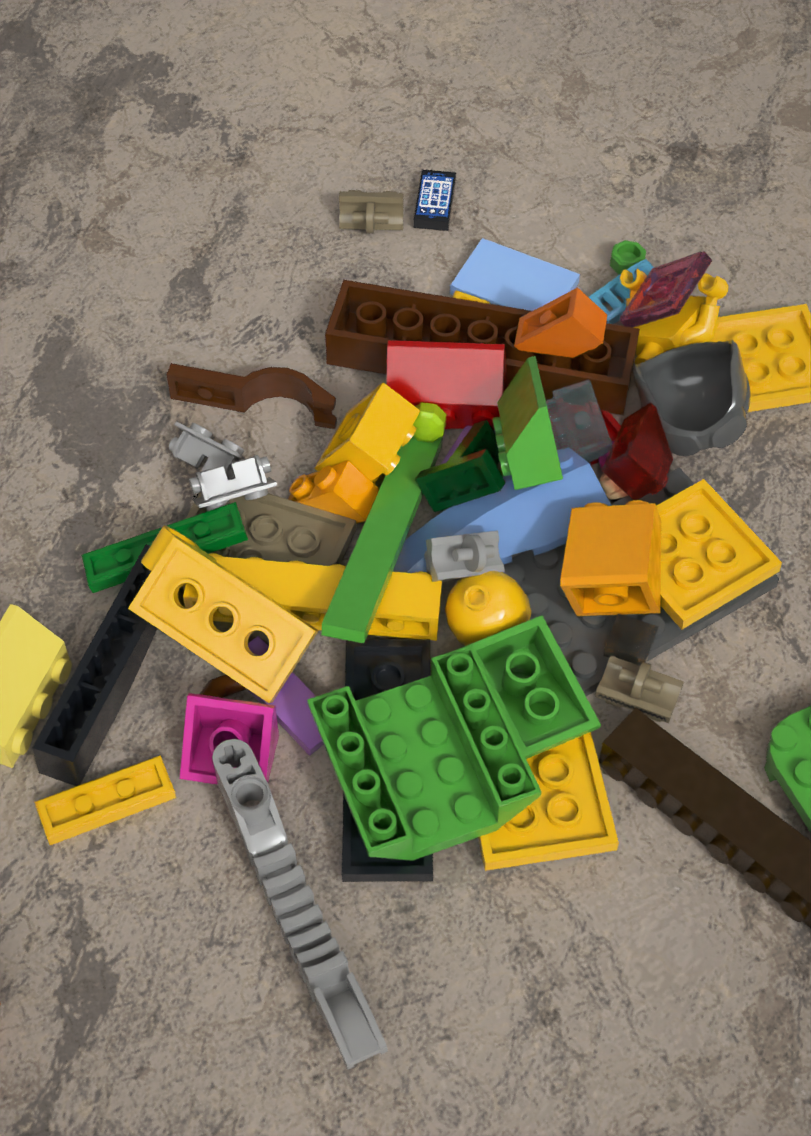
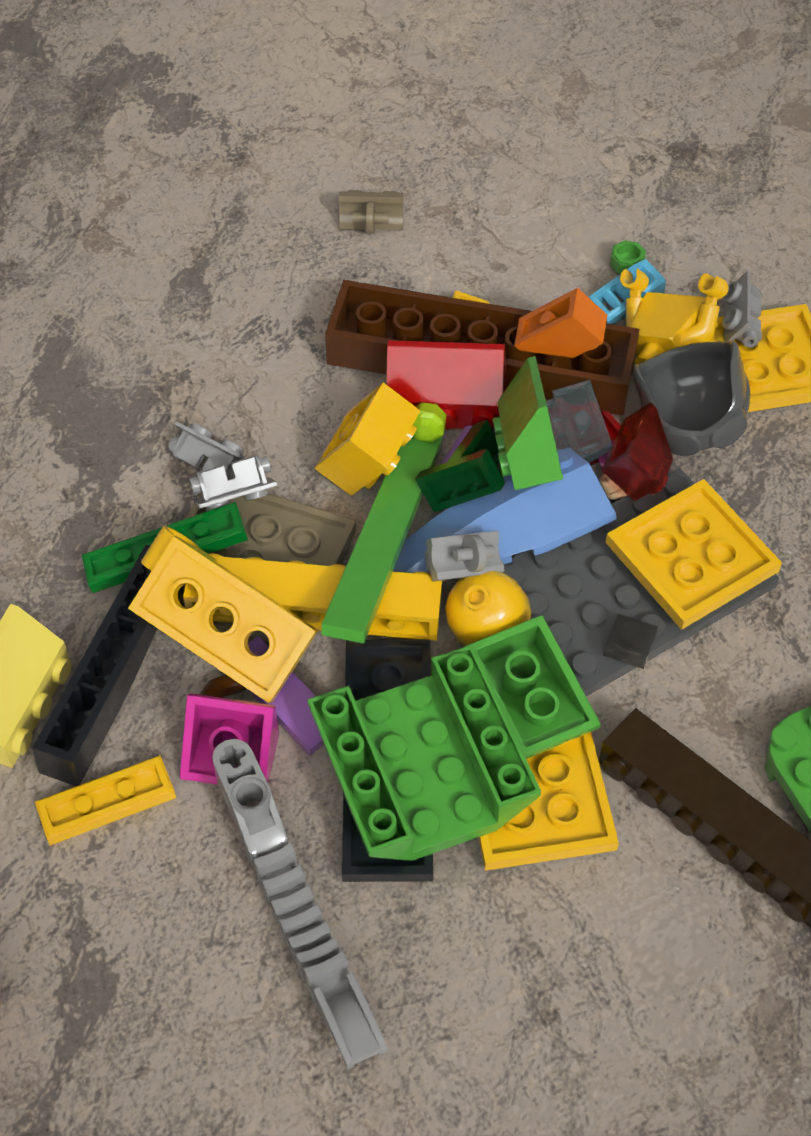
(241, 392): reddish brown piece -> none
(337, 490): light orange slope -> none
(434, 200): tile -> none
(512, 277): light blue tile -> none
(613, 559): light orange slope -> none
(639, 688): dark tan hips -> none
(665, 290): clear pink tile -> none
(741, 312): none -> light grey hinge

